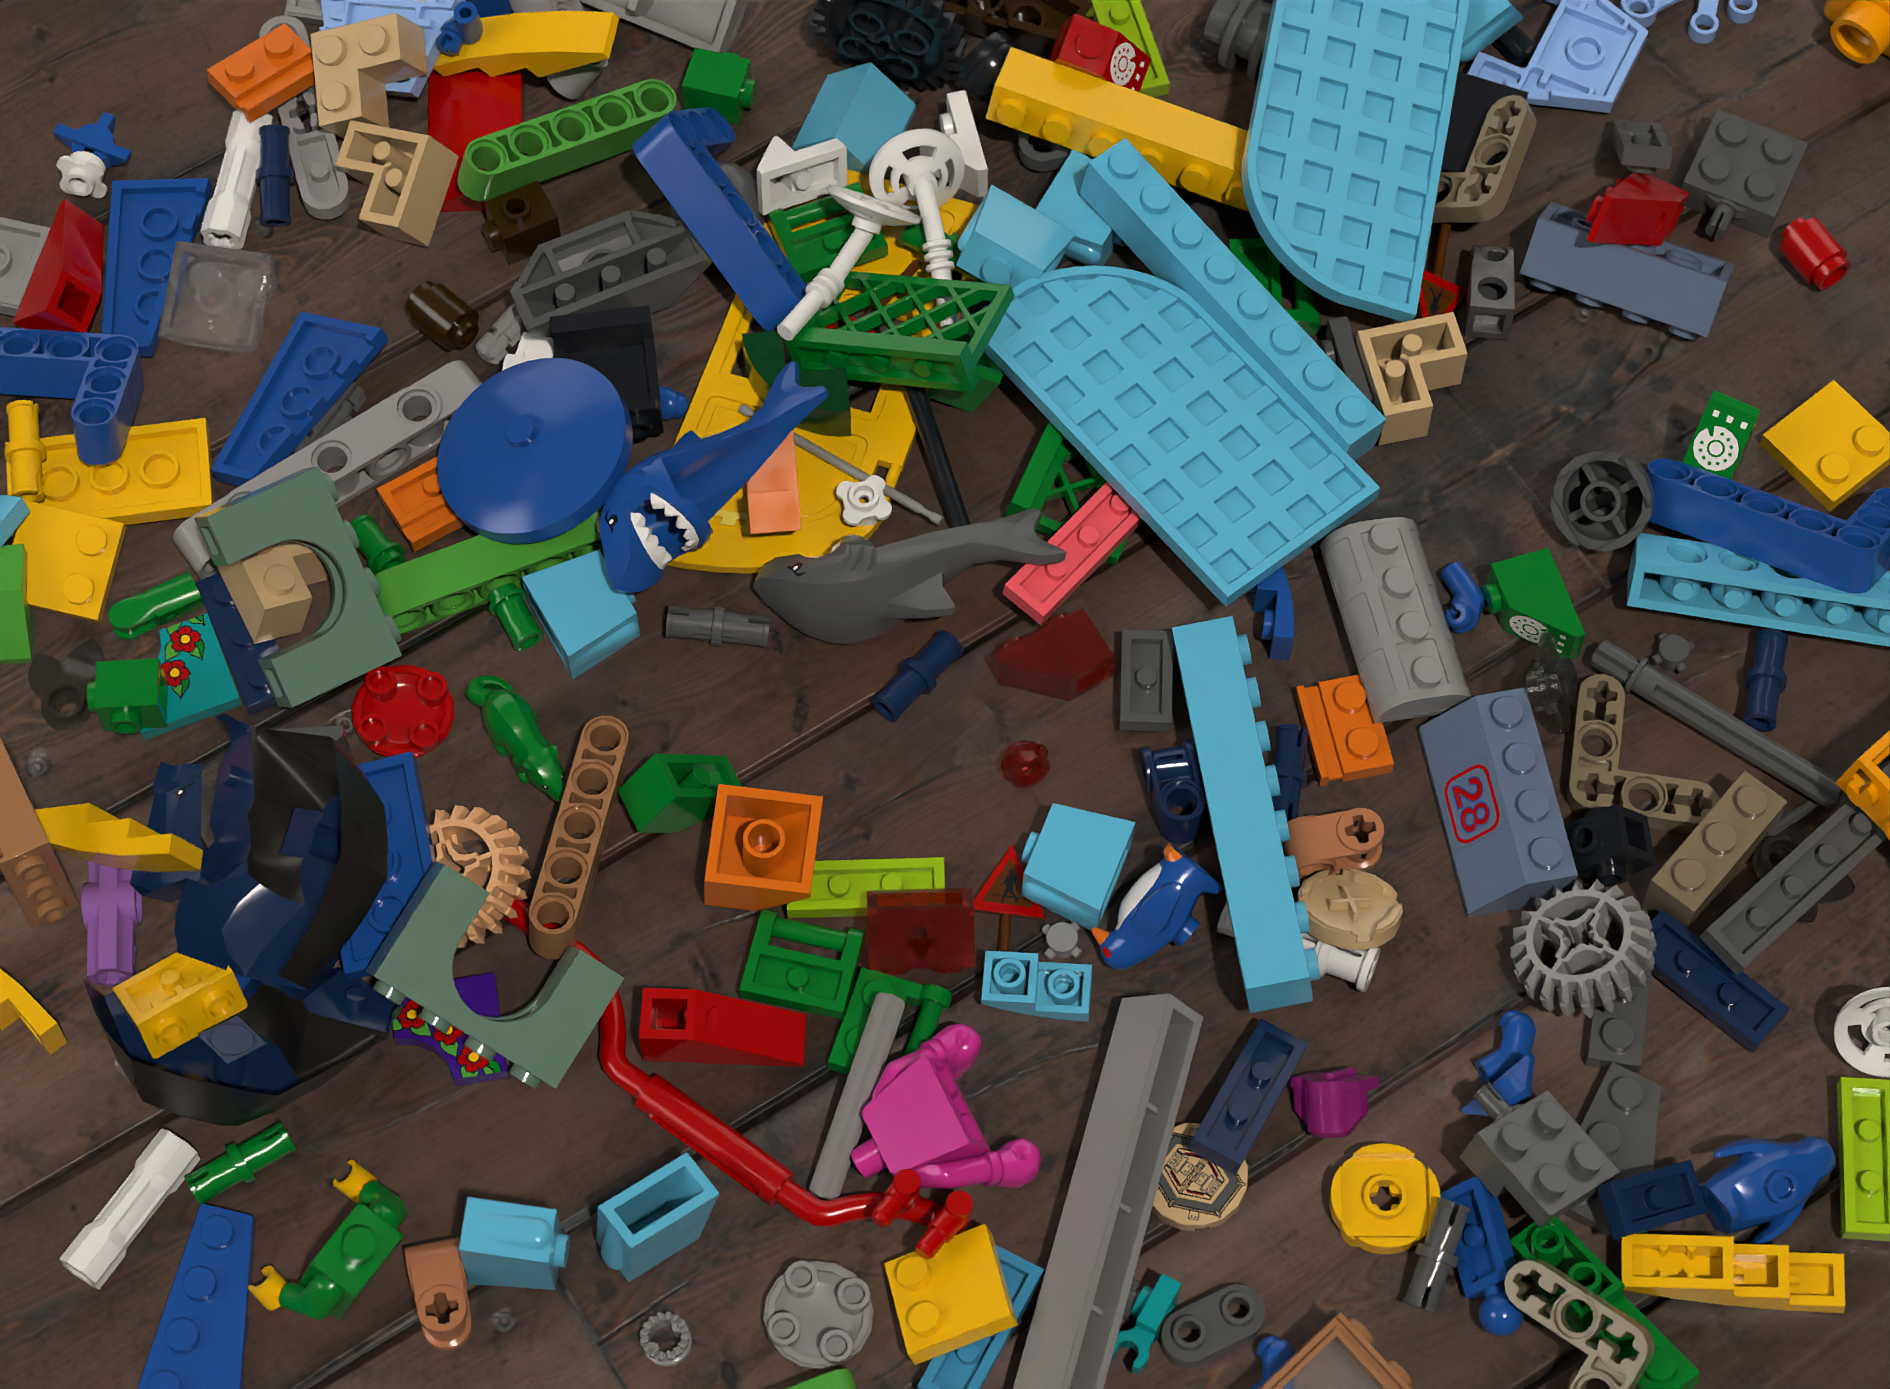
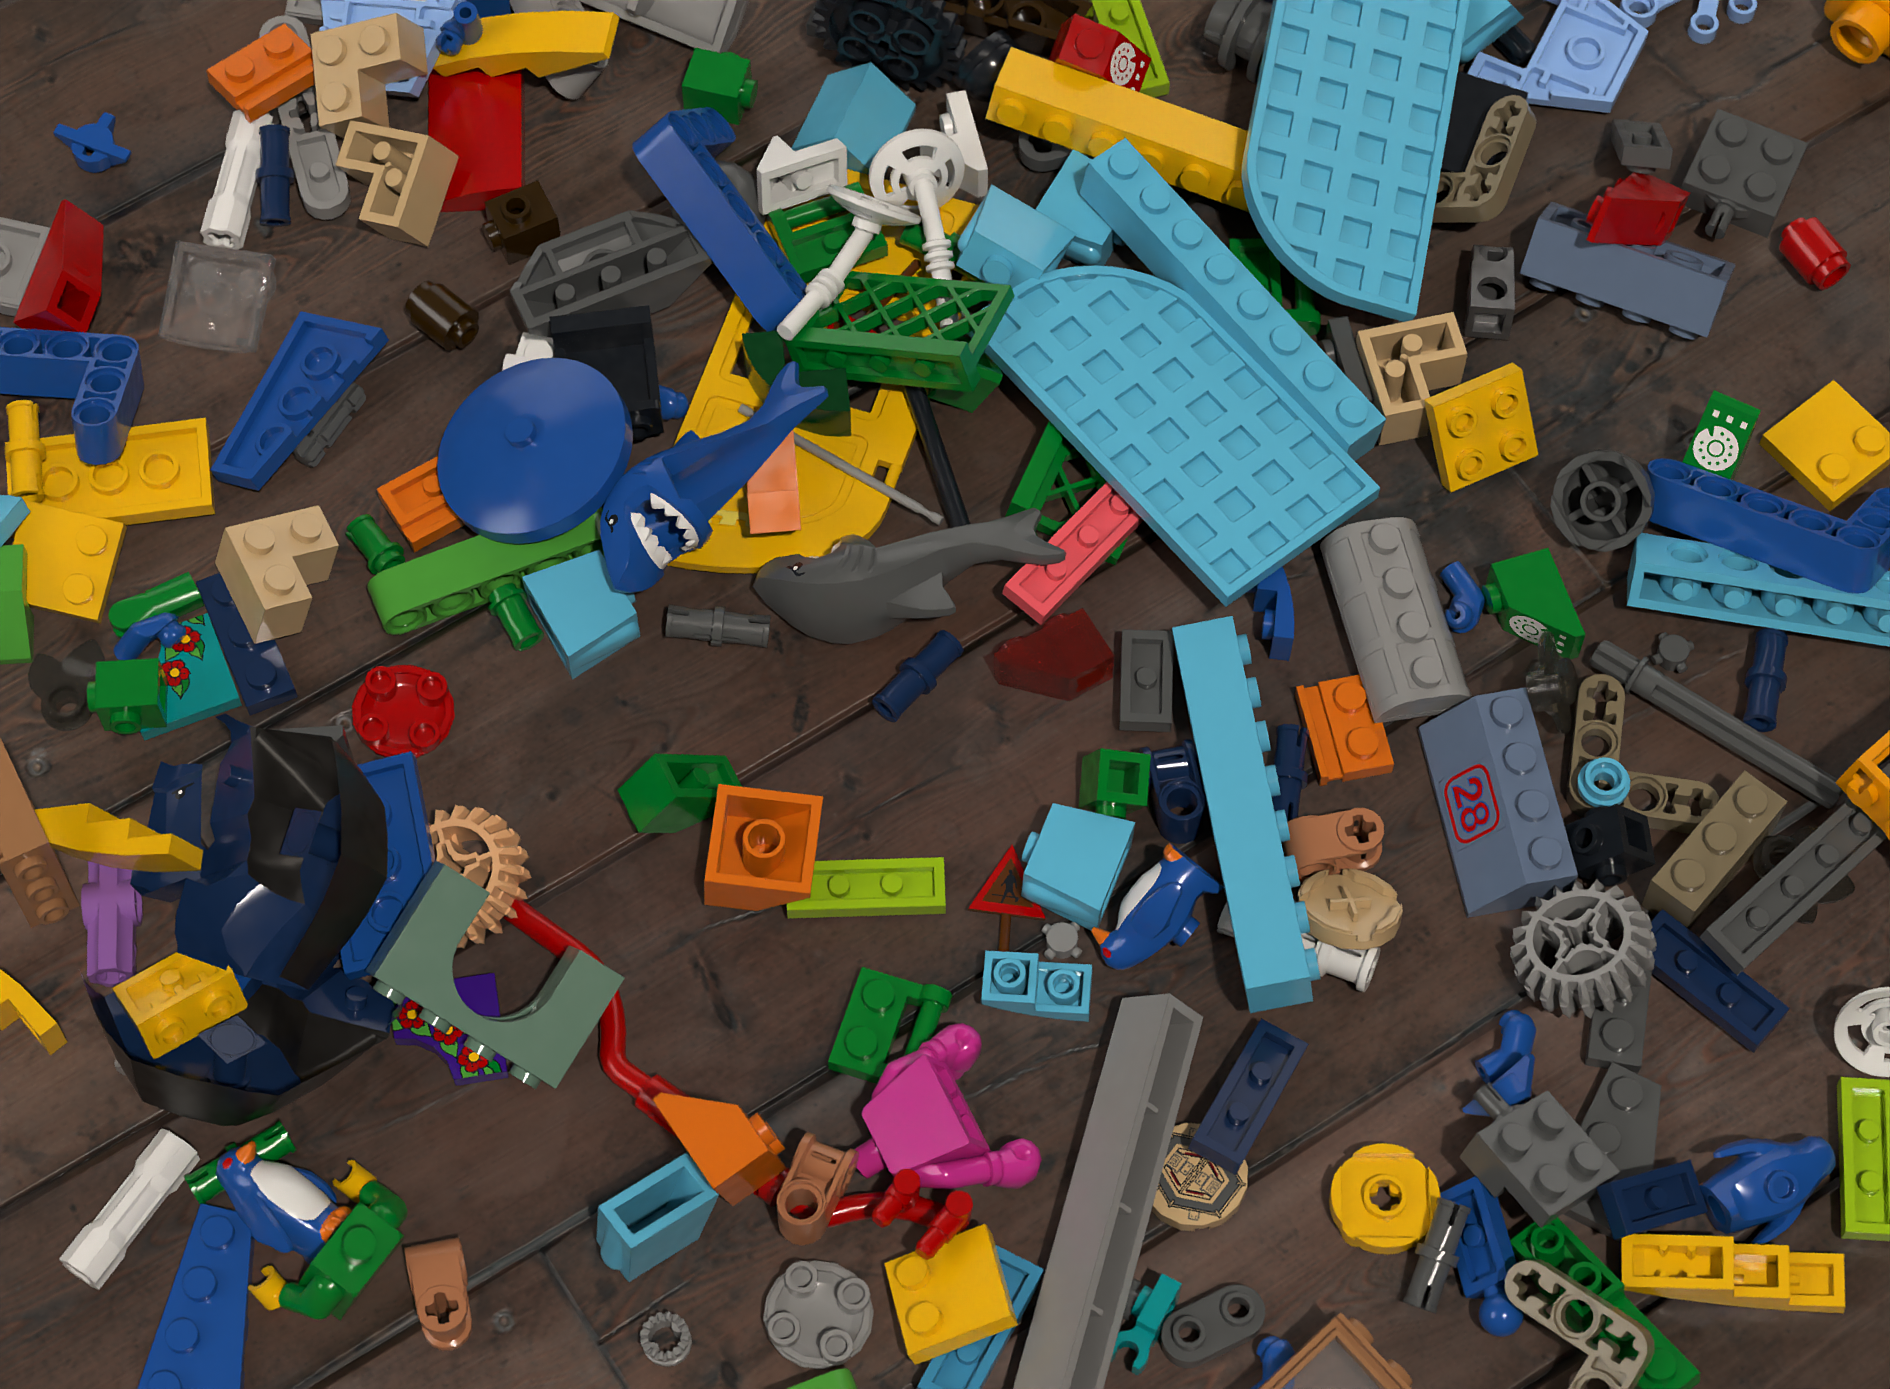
(82, 174): white plate -> none
(141, 244): blue wing -> none
(141, 633): none -> blue arm
(280, 1202): none -> animal
(355, 631): sand green arch -> none
(366, 448): light grey beam -> none
(506, 333): light grey axle -> none
(512, 1245): medium azure torso -> none
(516, 733): green animal -> none
(549, 152): bright green beam -> none
(578, 857): medium nougat beam -> none
(718, 1030): red slope -> none
(725, 1143): none -> orange slope
(800, 978): green plate -> none
(815, 1179): none -> nougat piece
(857, 1093): light grey axle -> none
(867, 513): white plate -> none
(942, 912): clear red brick -> none
(1025, 763): clear red plate -> none
(1114, 782): none -> green brick
(1332, 1101): magenta piece -> none
(1436, 293): piece -> none
(1481, 427): none -> yellow plate
(1609, 771): none -> medium azure plate

